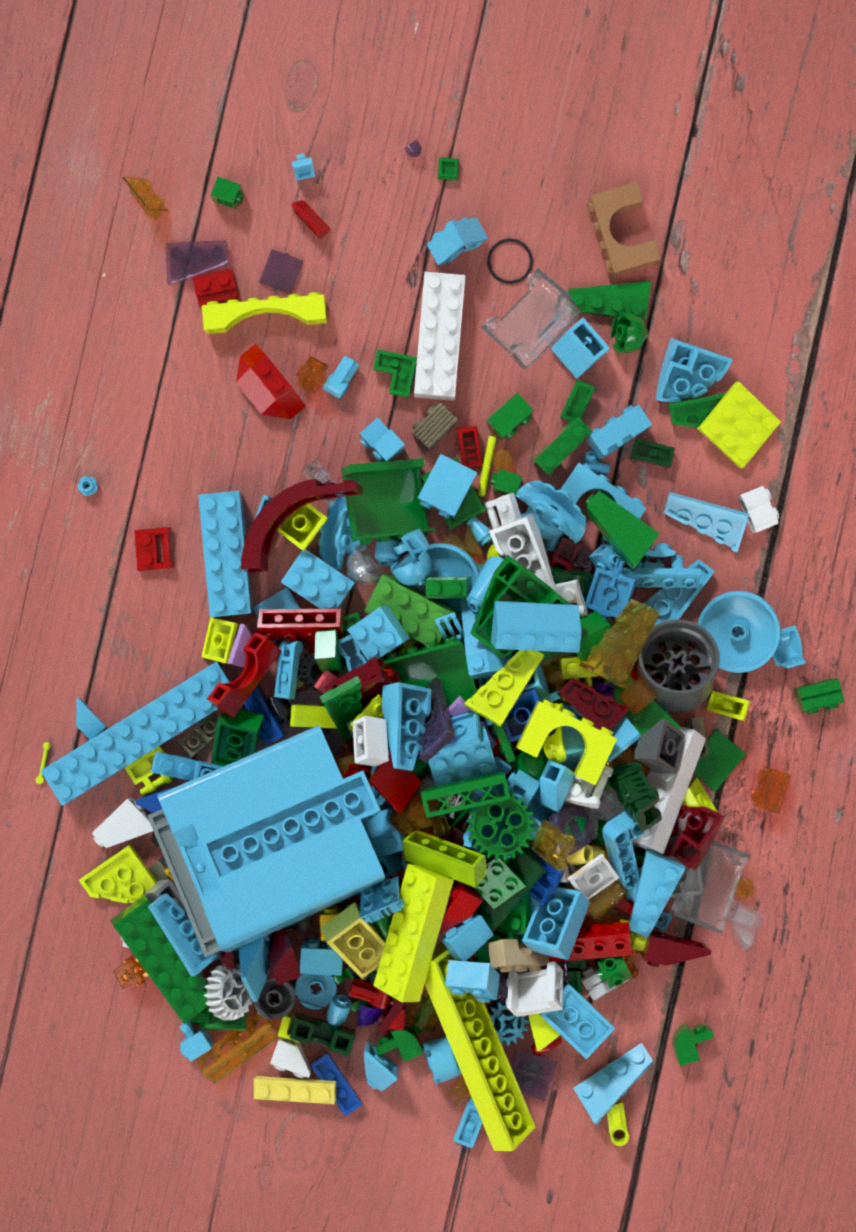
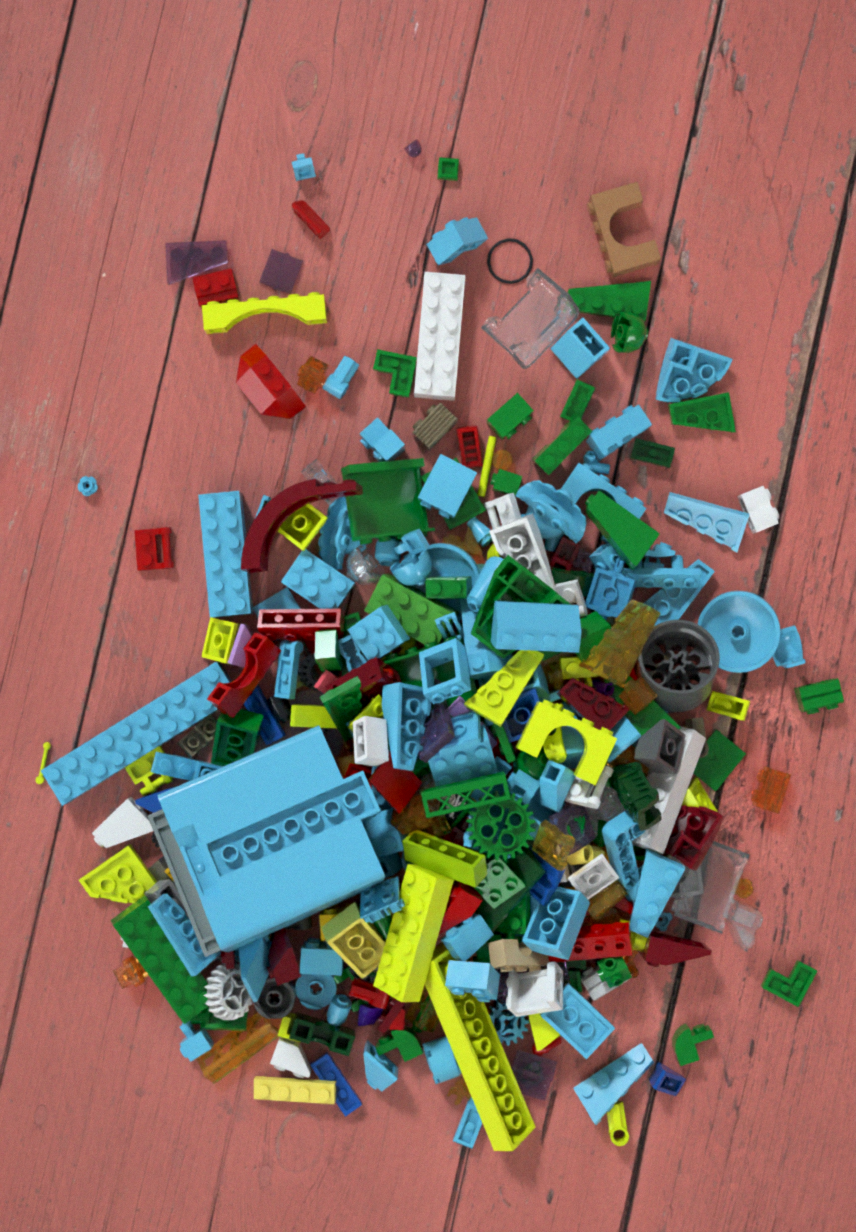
(86, 720): medium azure slope -> none
(143, 193): clear yellow hinge -> none
(227, 193): green brick -> none
(437, 656): none -> medium azure window
(666, 1080): none -> blue slope
(739, 425): neon yellow plate -> none
(792, 987): none -> green plate

